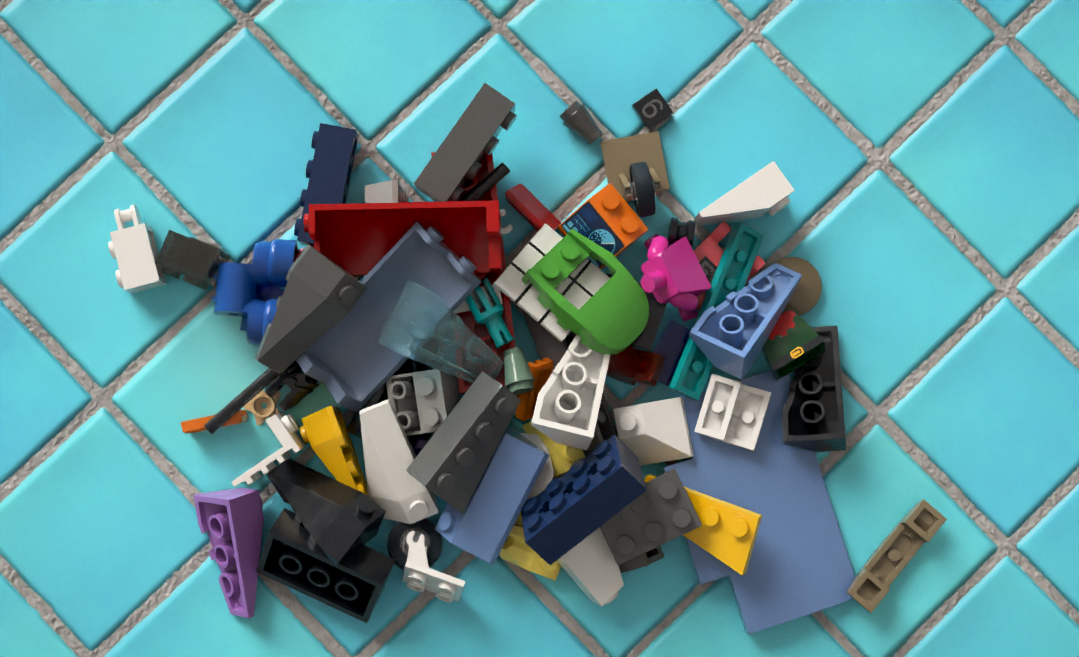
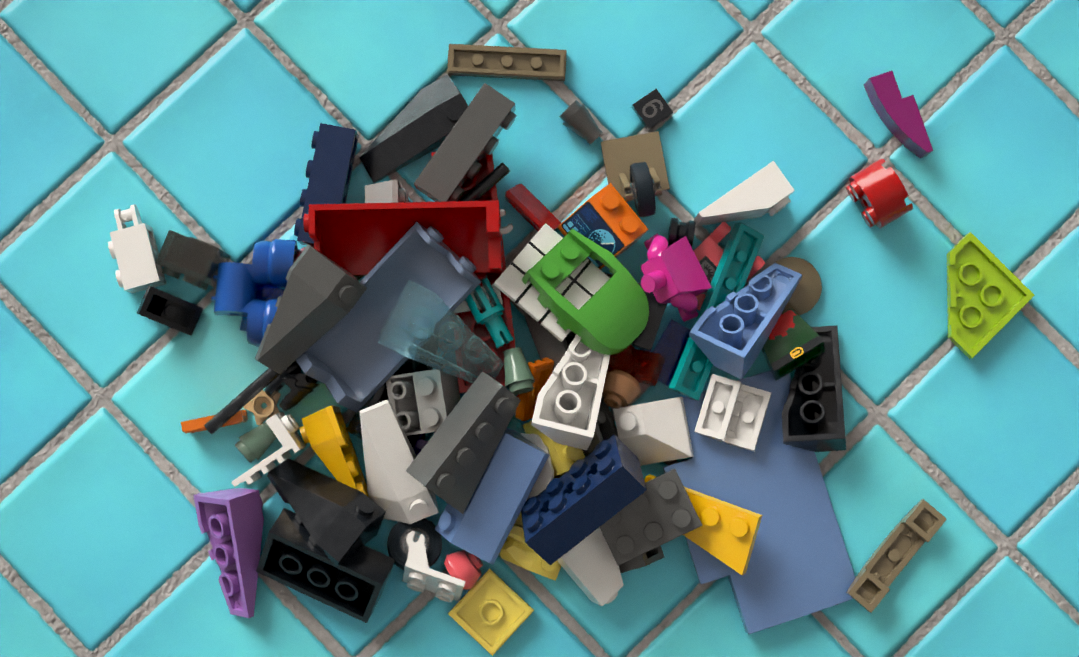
(169, 310): none -> black slope
(255, 442): none -> sand green cone
(415, 129): none -> black wedge
(464, 567): none -> coral cone
(491, 612): none -> light yellow plate
(506, 62): none -> dark tan tile
(620, 389): none -> medium nougat cone
(879, 194): none -> red brick
(898, 113): none -> magenta slope
(979, 295): none -> lime plate

